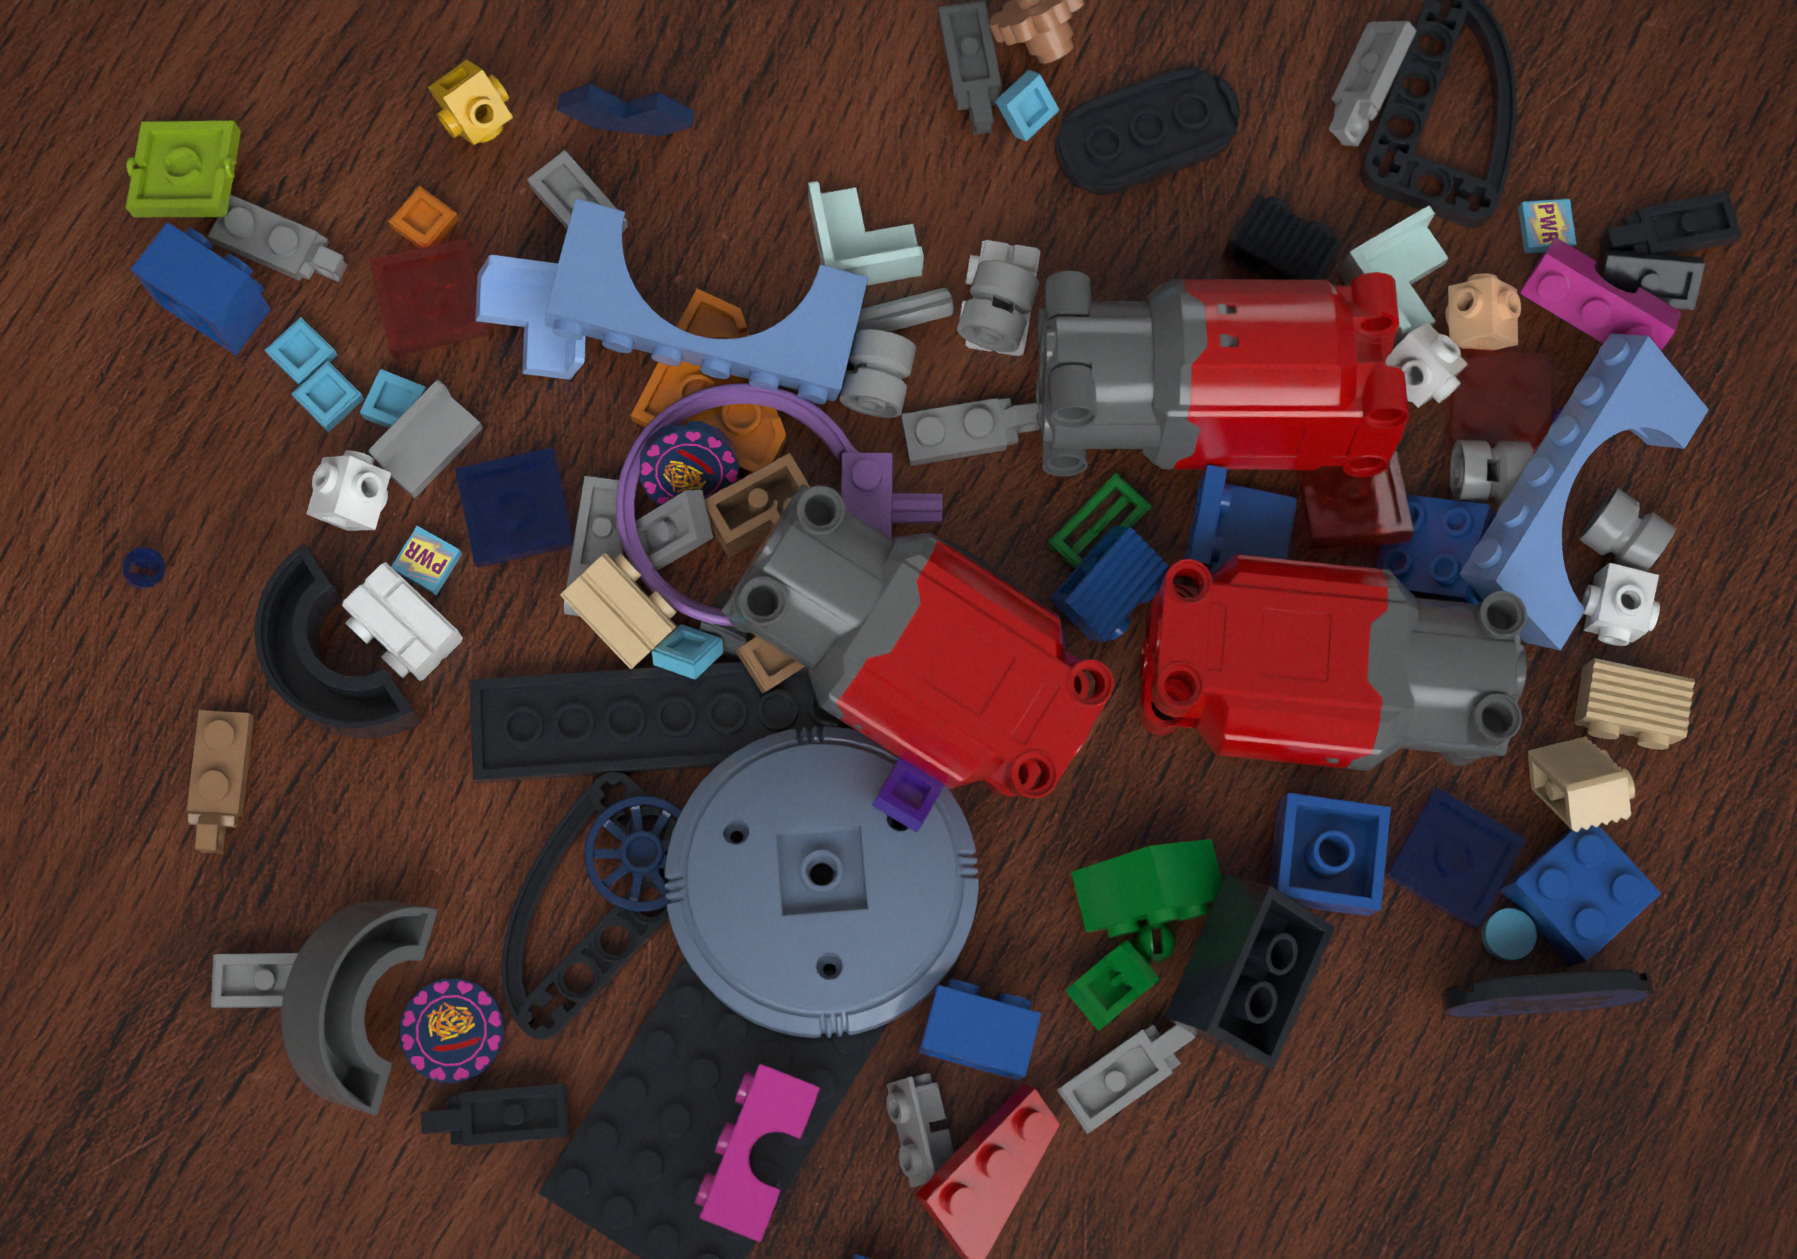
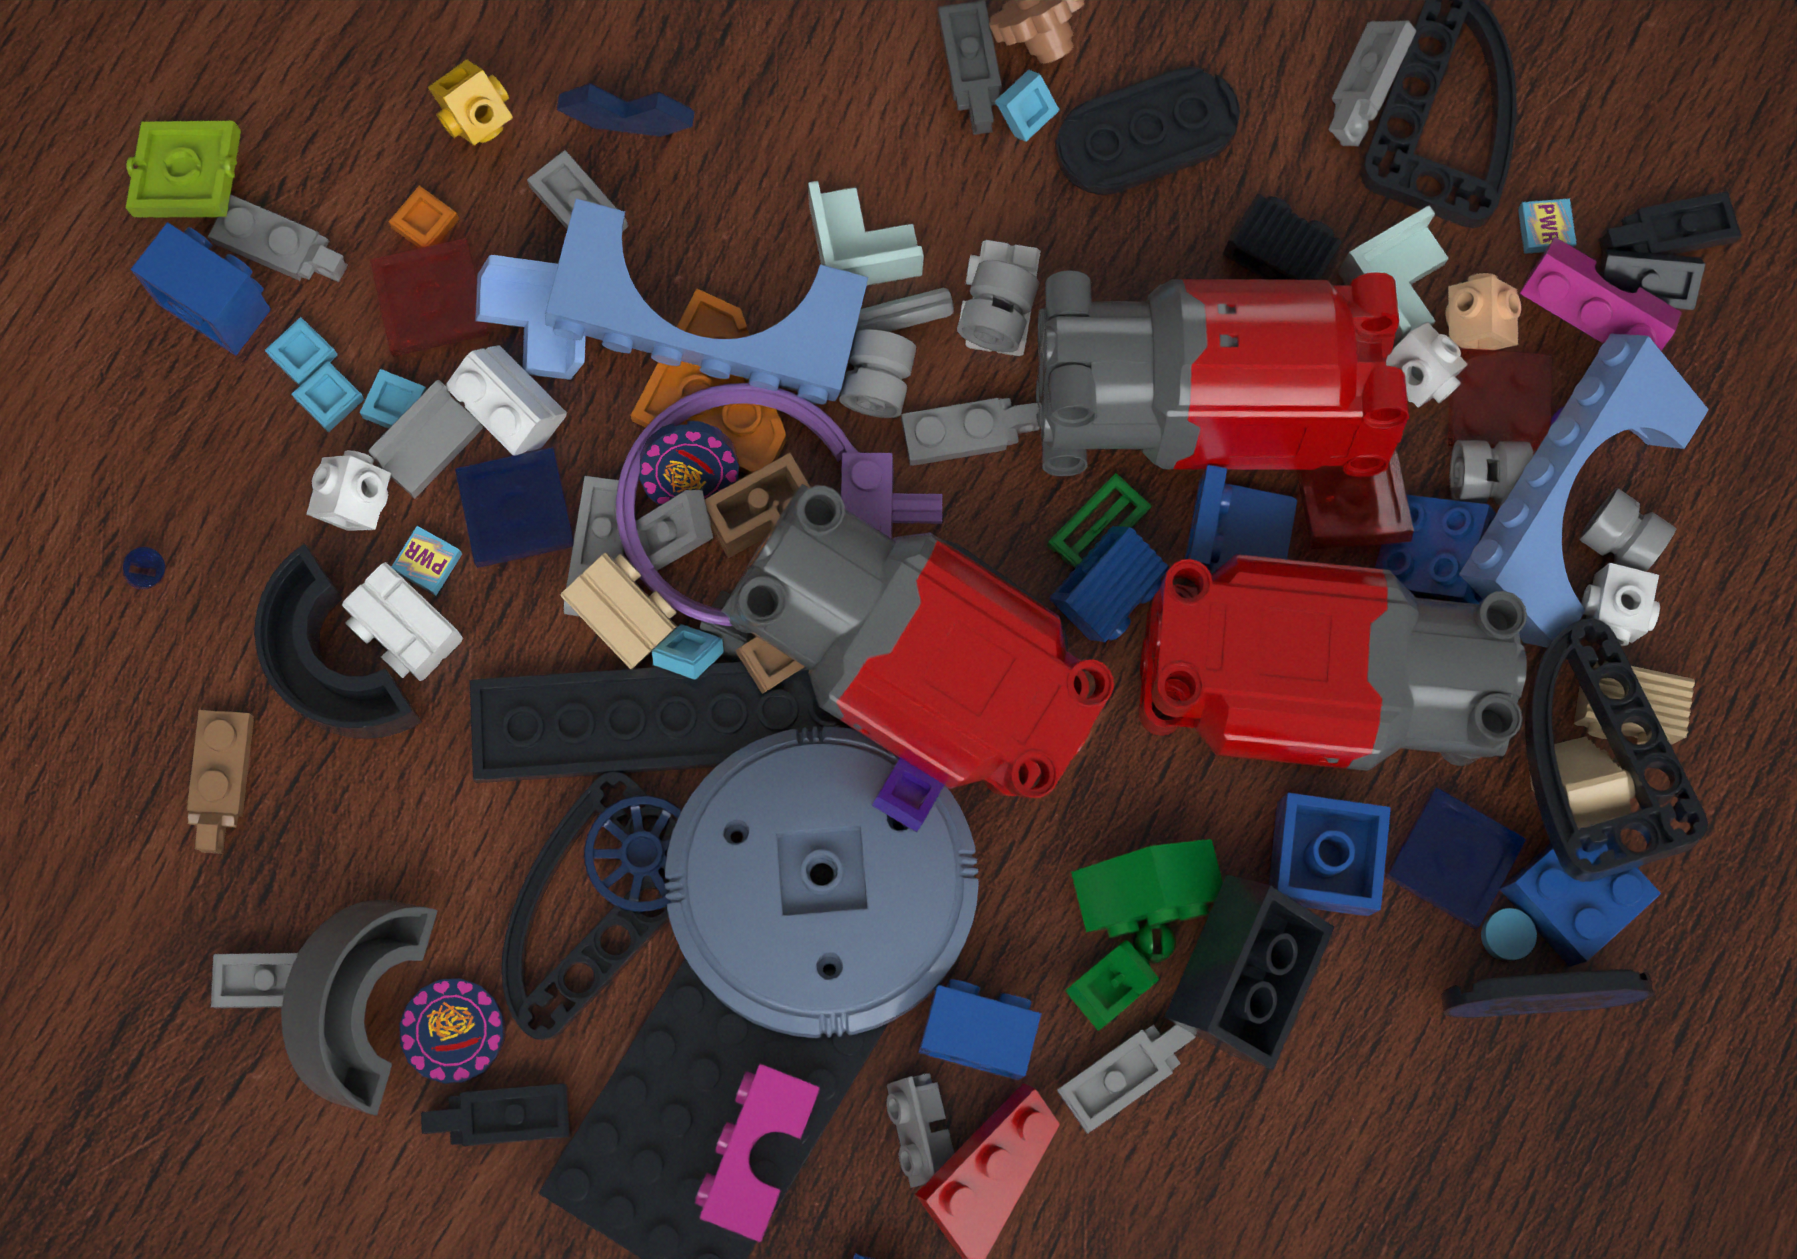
(506, 400): none -> white brick
(1611, 714): none -> black beam

